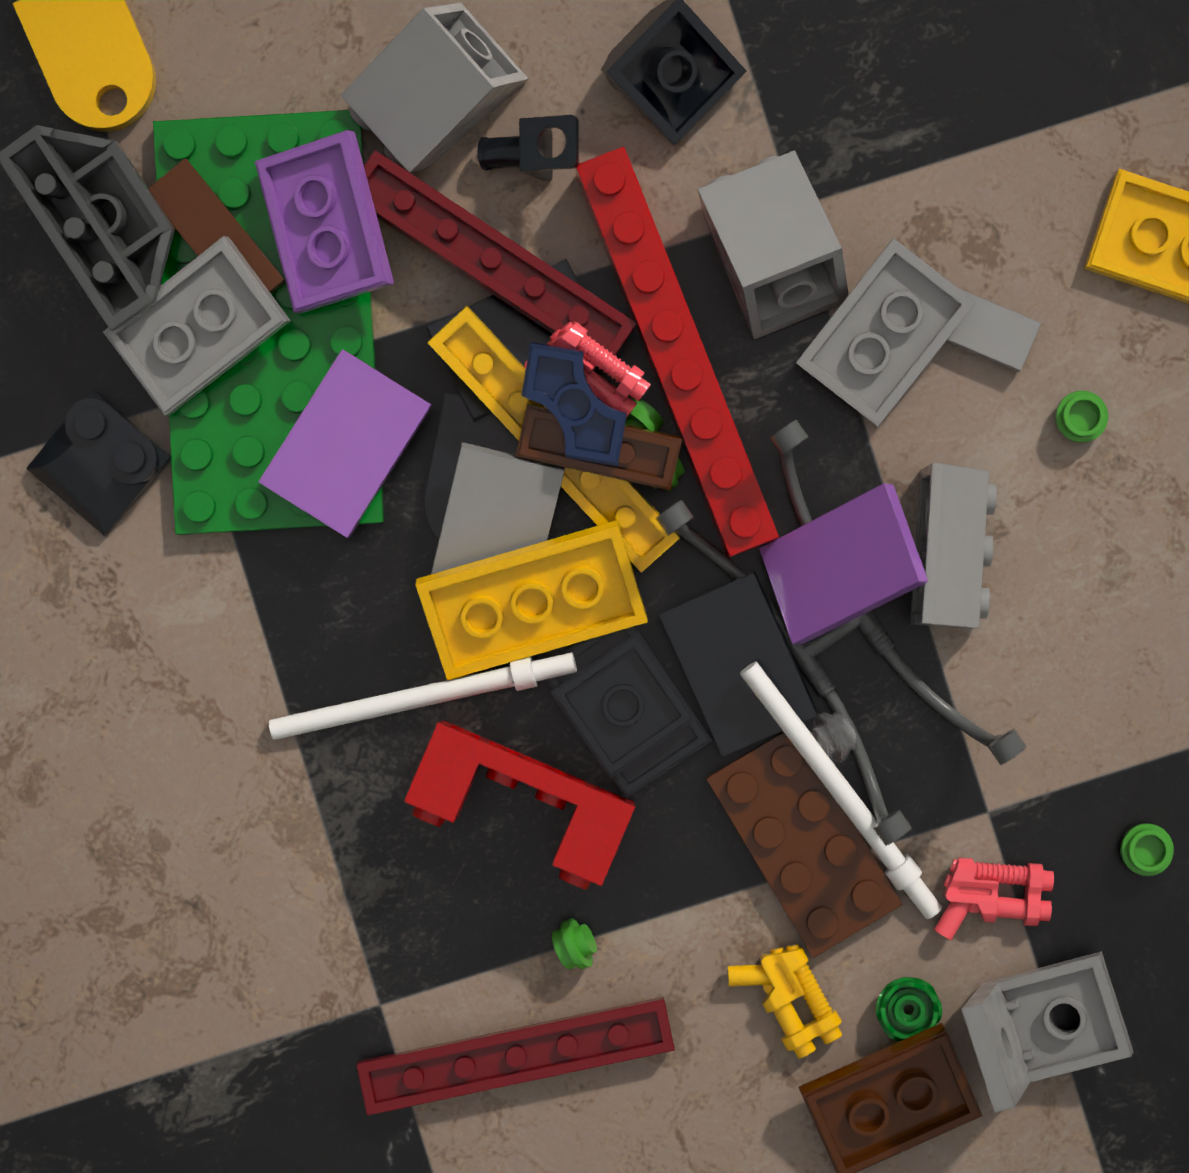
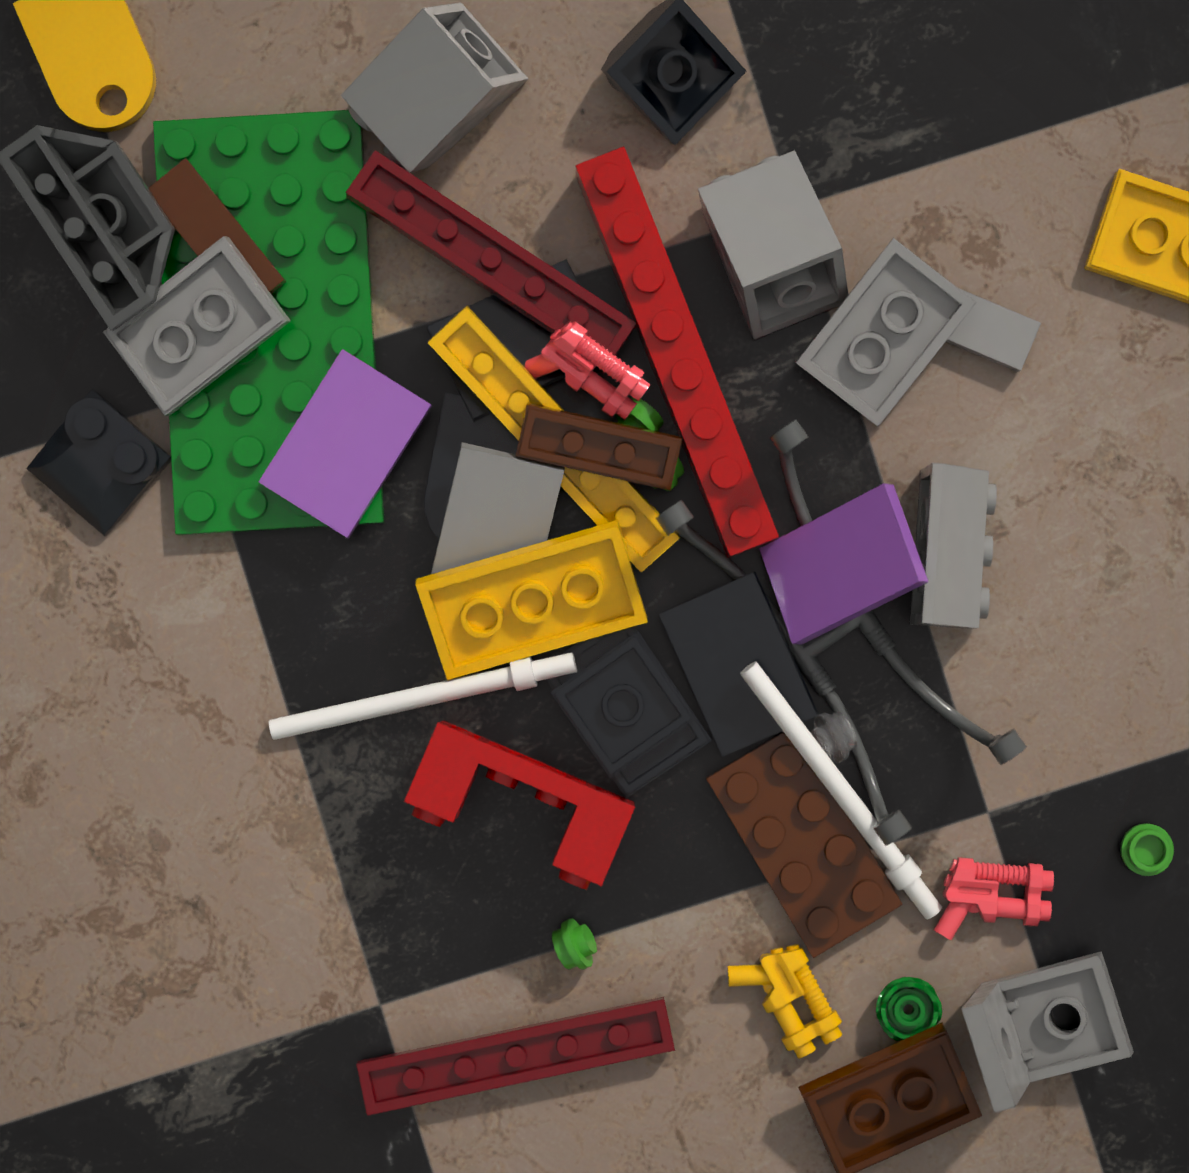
(324, 222): medium lavender tile -> none
(533, 147): black bracket -> none
(589, 425): dark blue tile -> none
(1081, 416): bright green plate -> none

